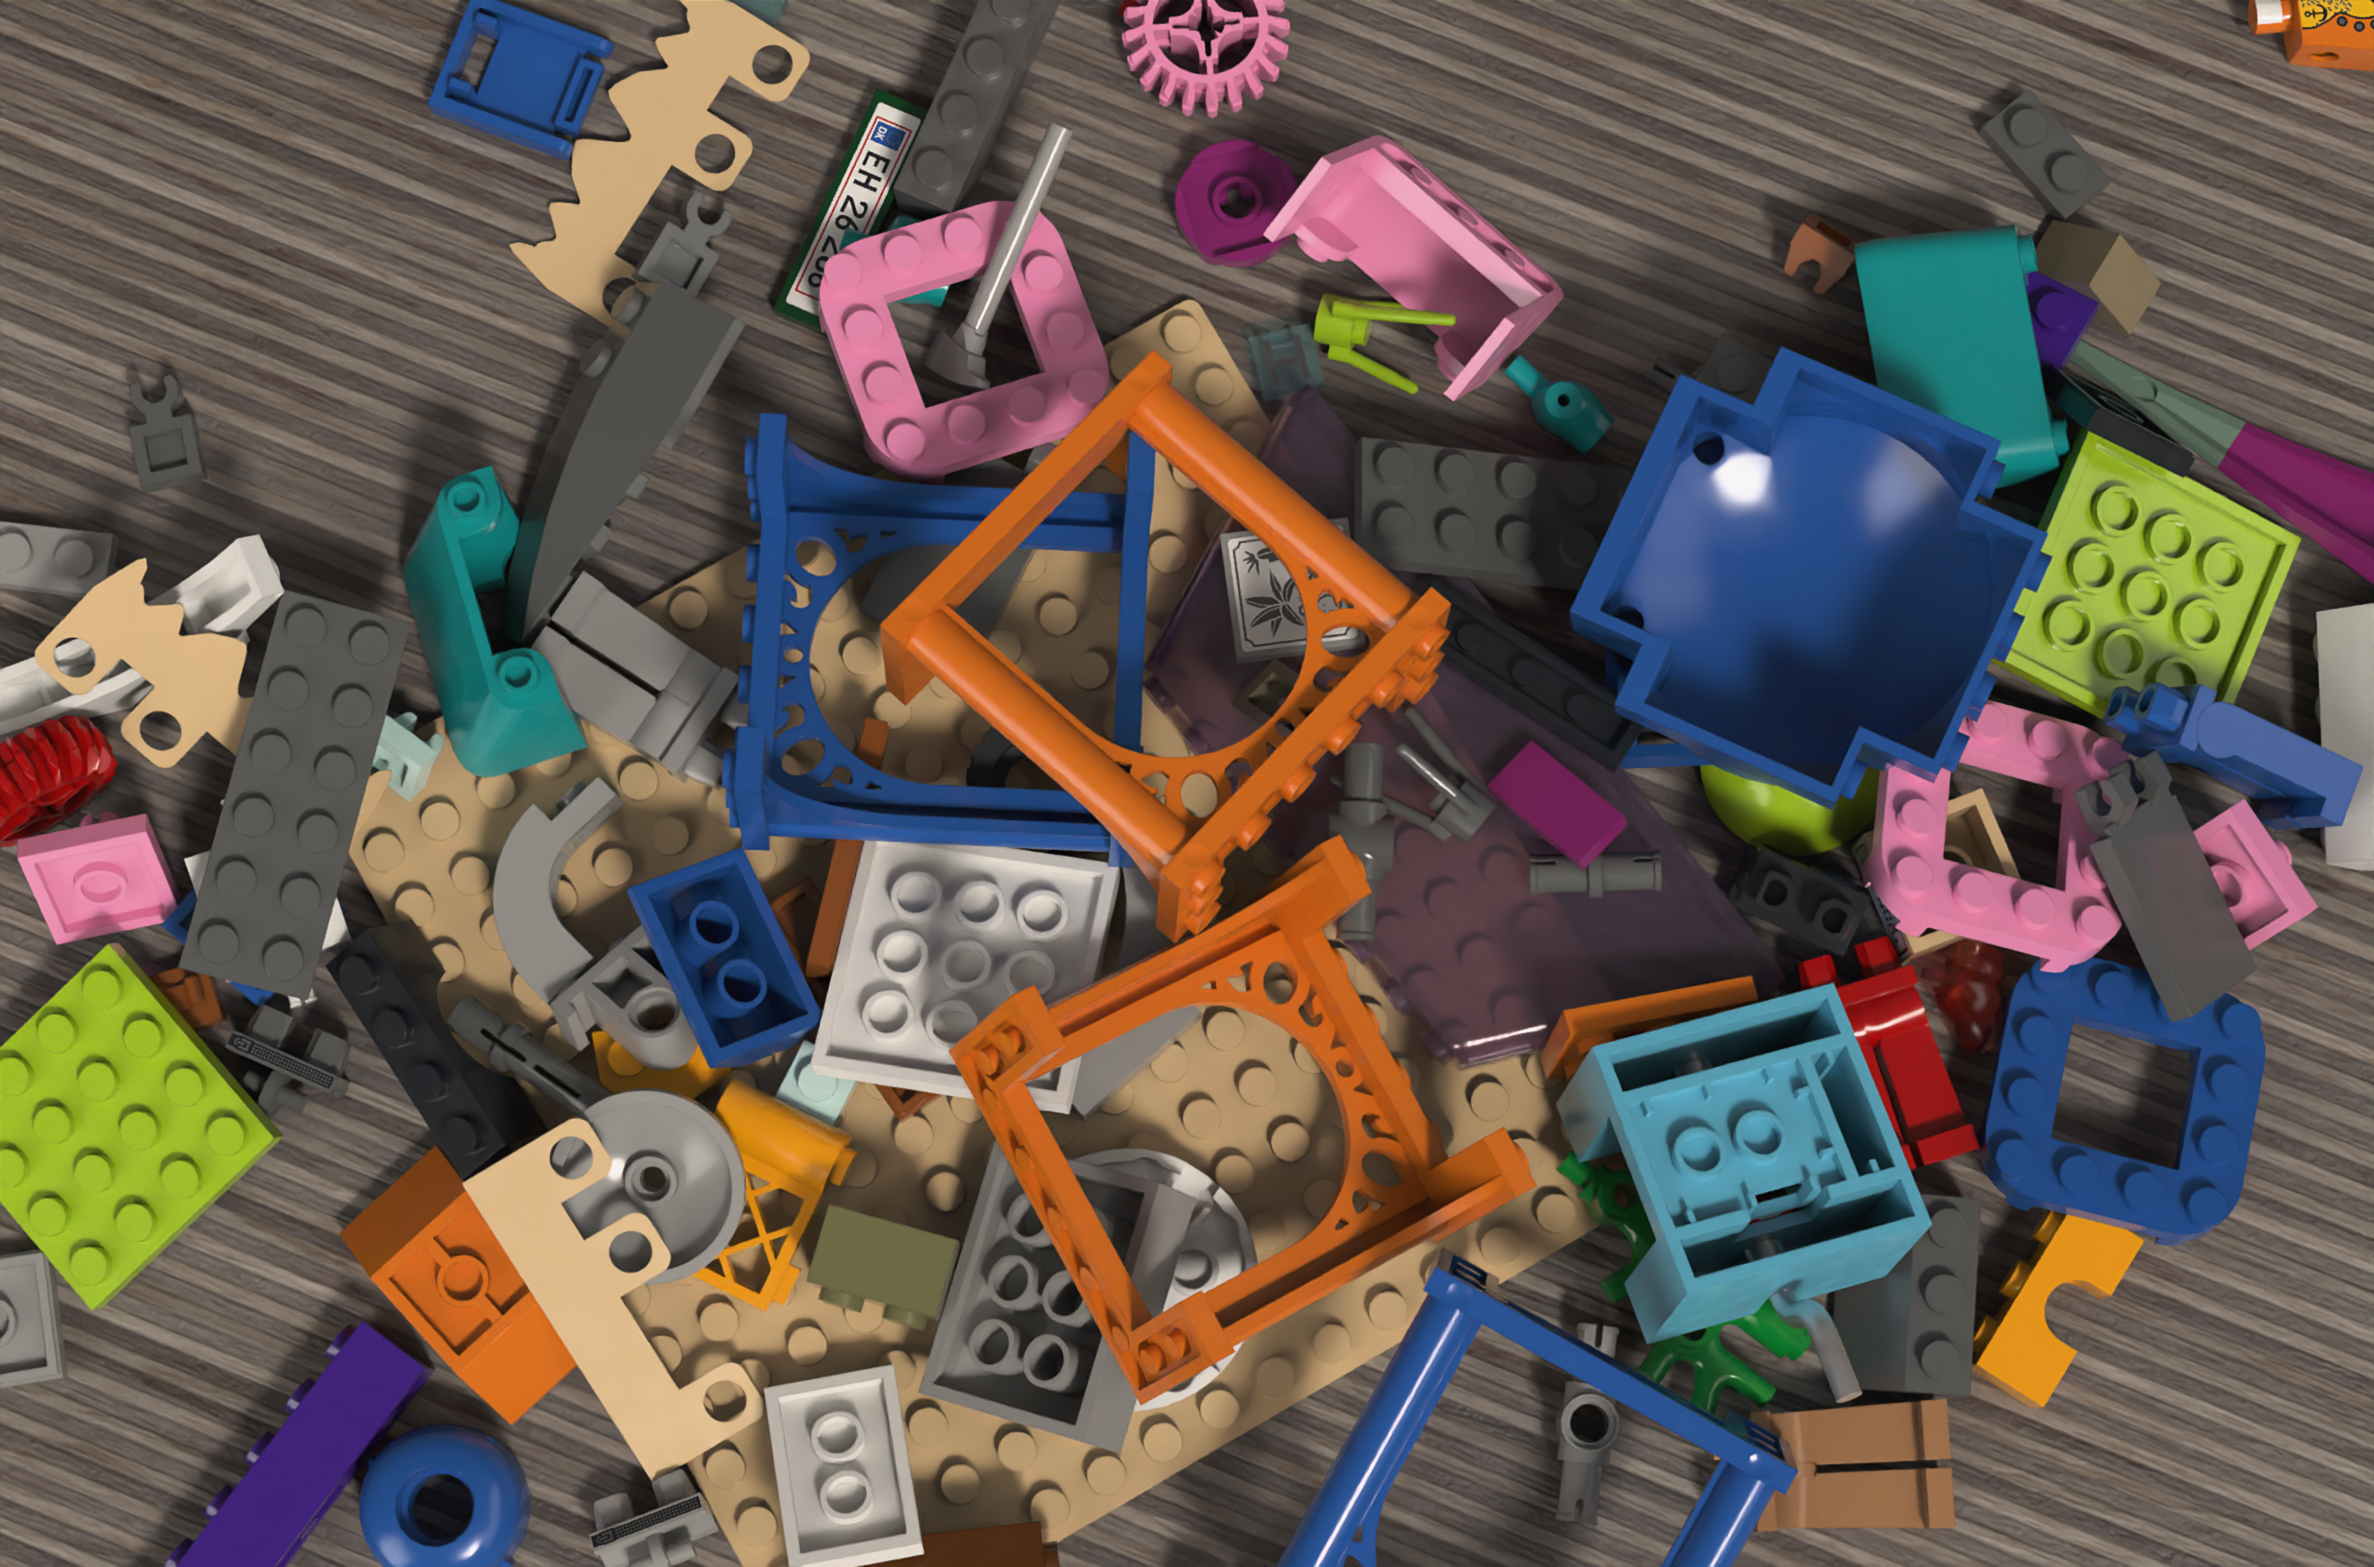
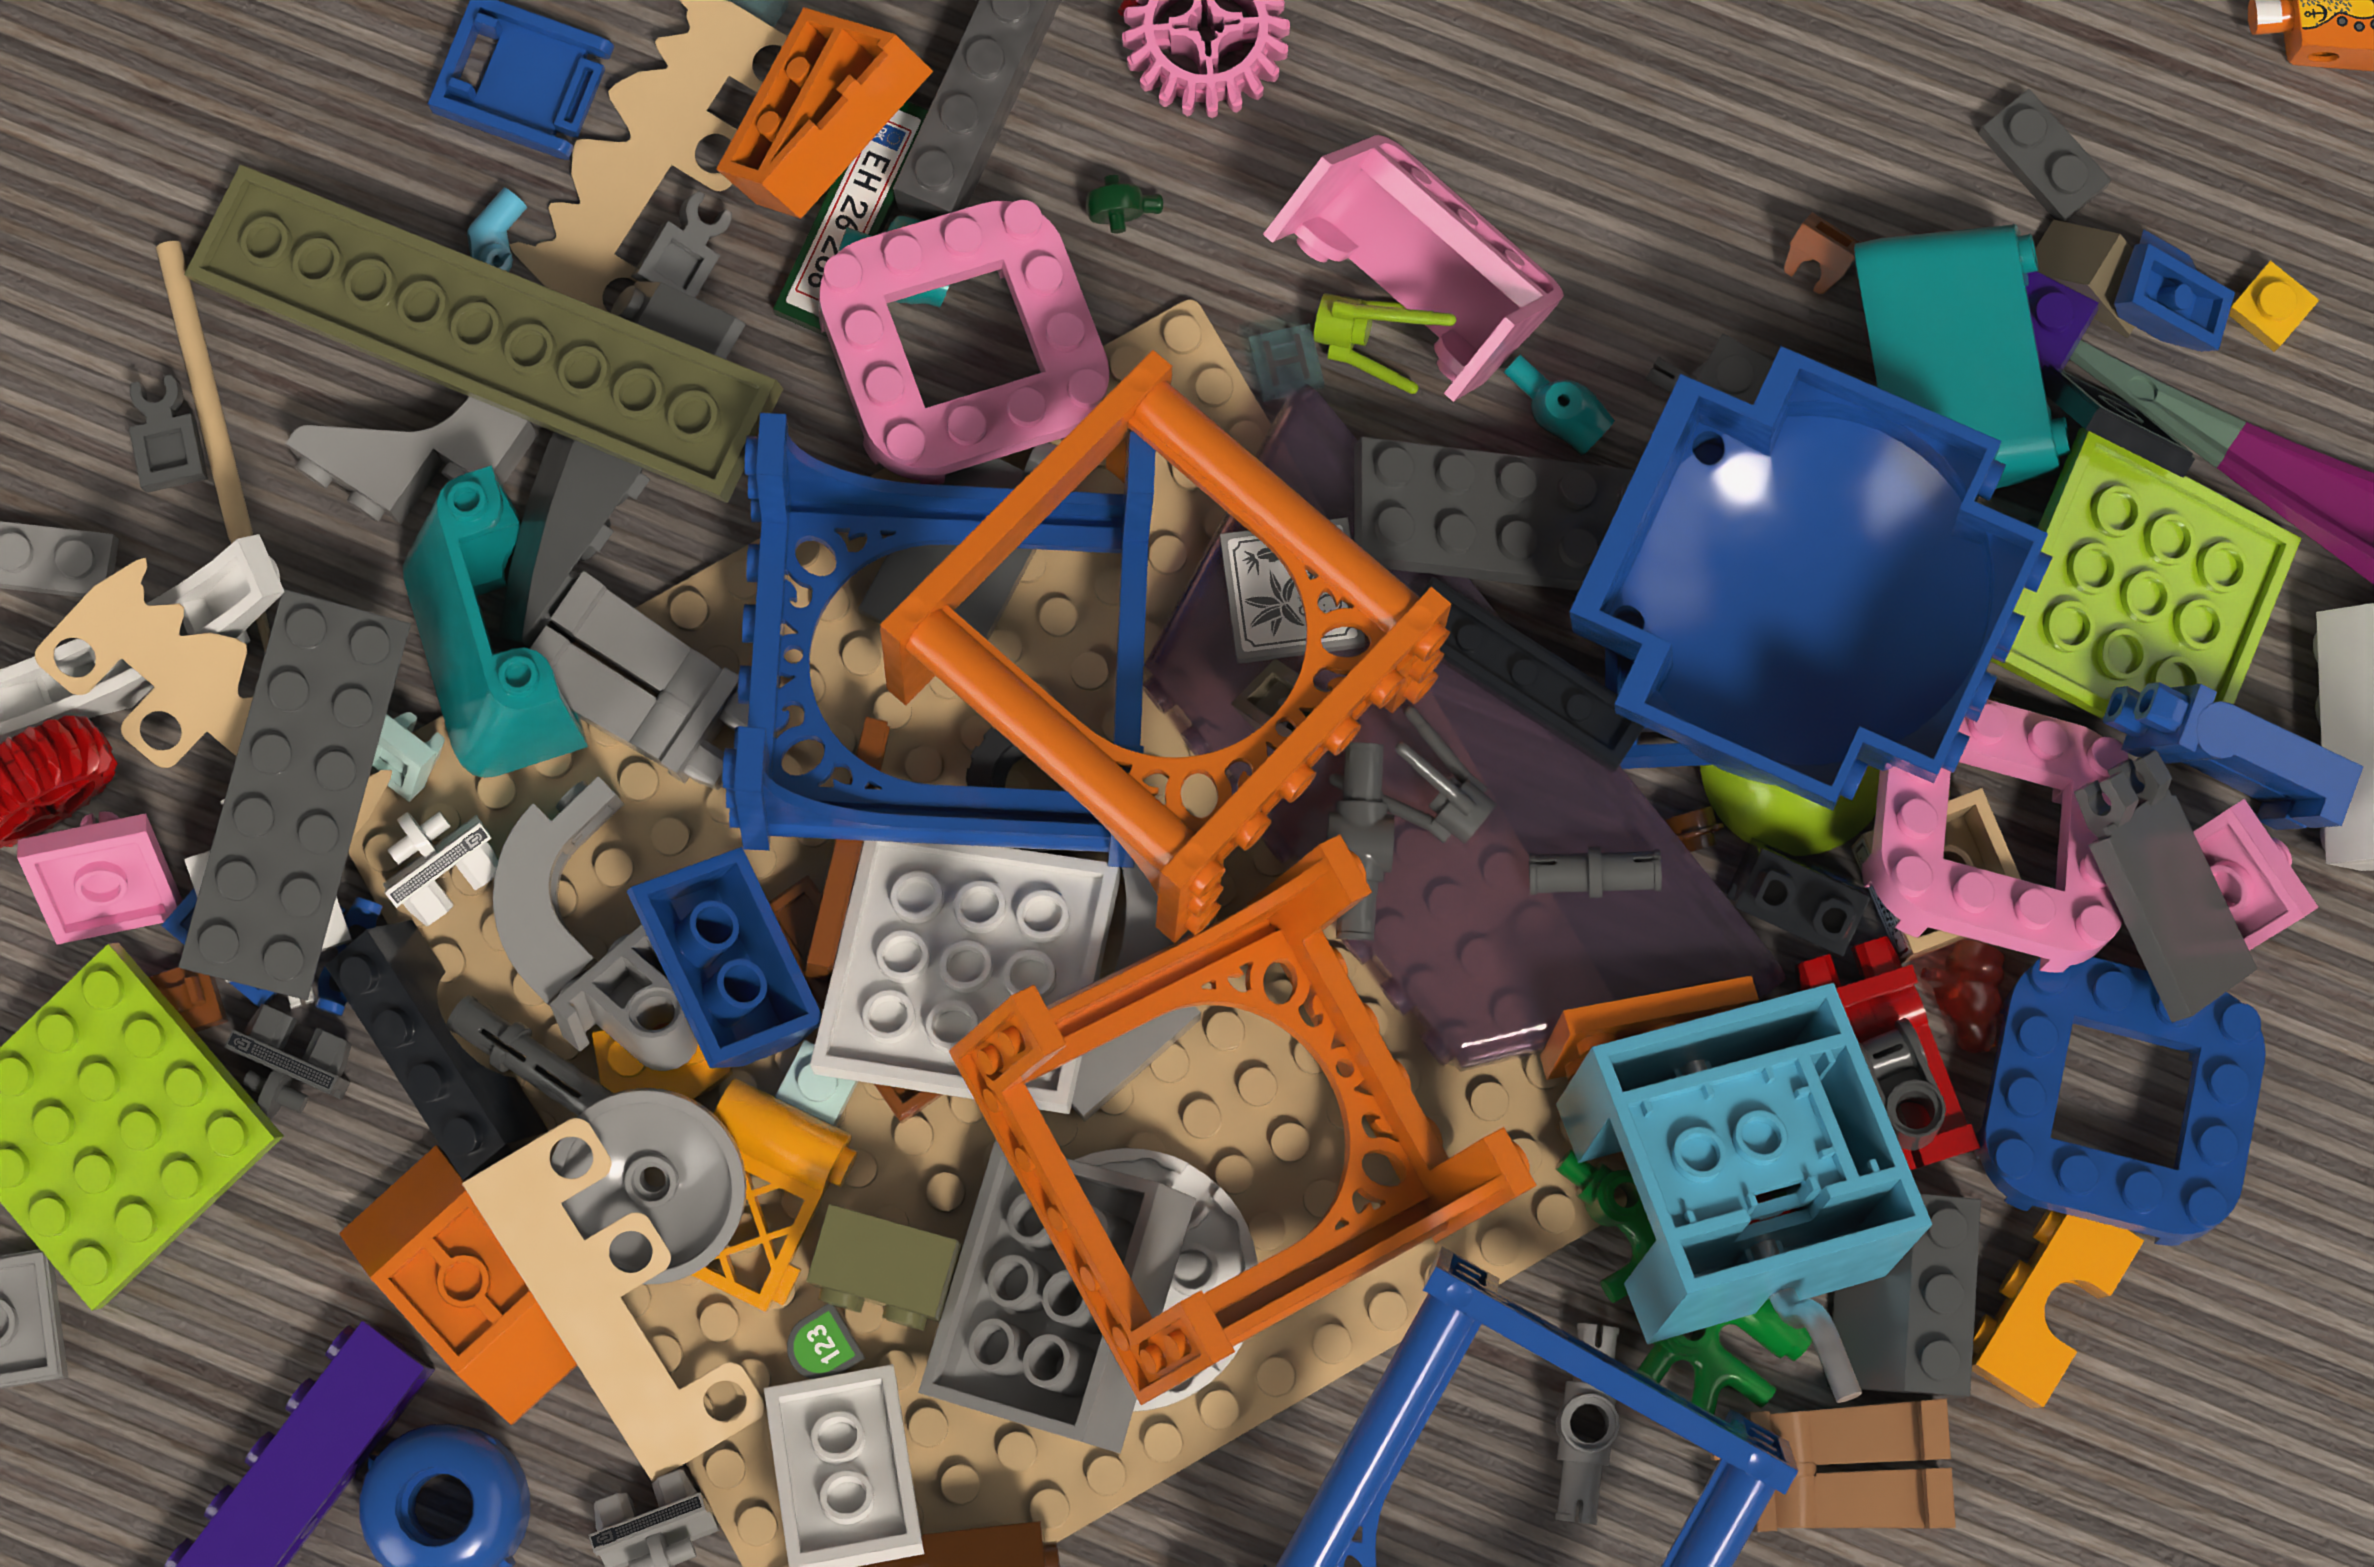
(207, 400): none -> tan piece
(364, 914): none -> blue cap
(394, 468): none -> light grey arch
(416, 882): none -> white hips
(484, 332): none -> olive plate
(488, 232): none -> medium azure arm
(818, 110): none -> orange wedge
(823, 1344): none -> tile
(959, 353): light grey piece -> none
(1120, 204): none -> dark green piece
(1205, 186): magenta plate -> none
(1557, 805): magenta tile -> none
(1695, 828): none -> reddish brown plate
(1902, 1077): none -> dark grey piece
(2171, 297): none -> blue slope
(2272, 306): none -> yellow plate

